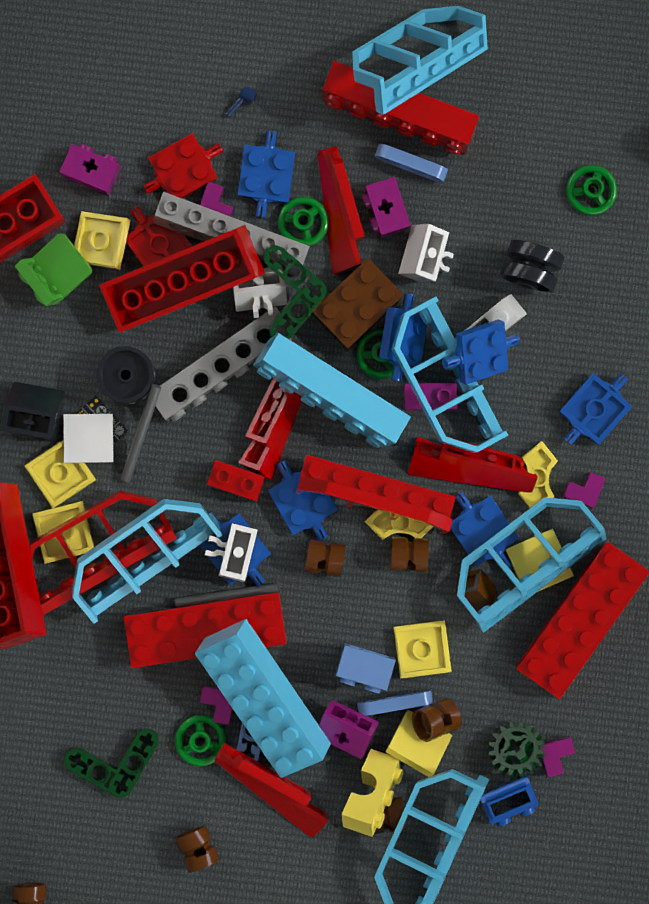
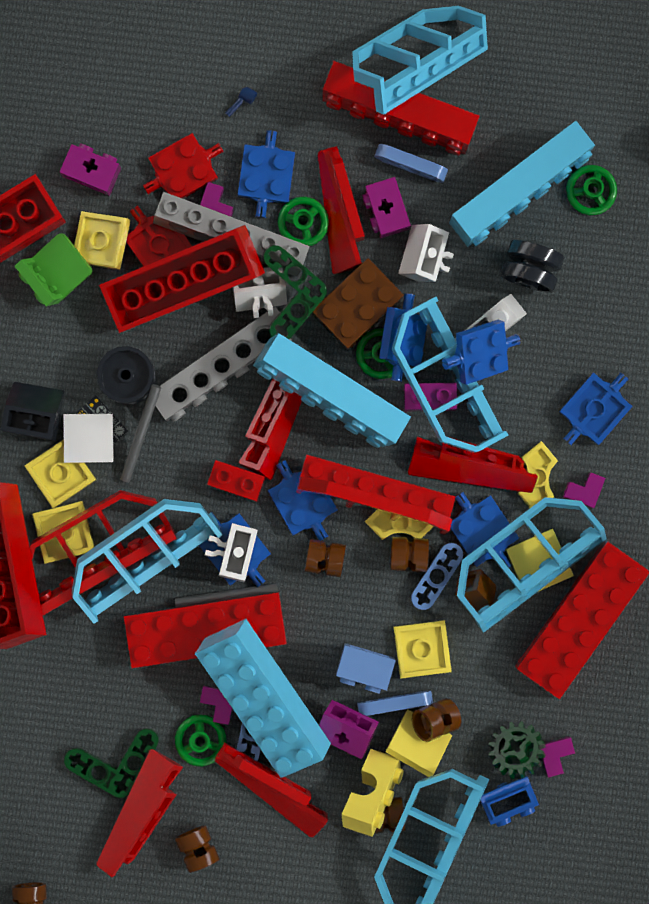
(141, 812): none -> red wedge
(426, 577): none -> medium blue beam
(522, 183): none -> medium azure brick

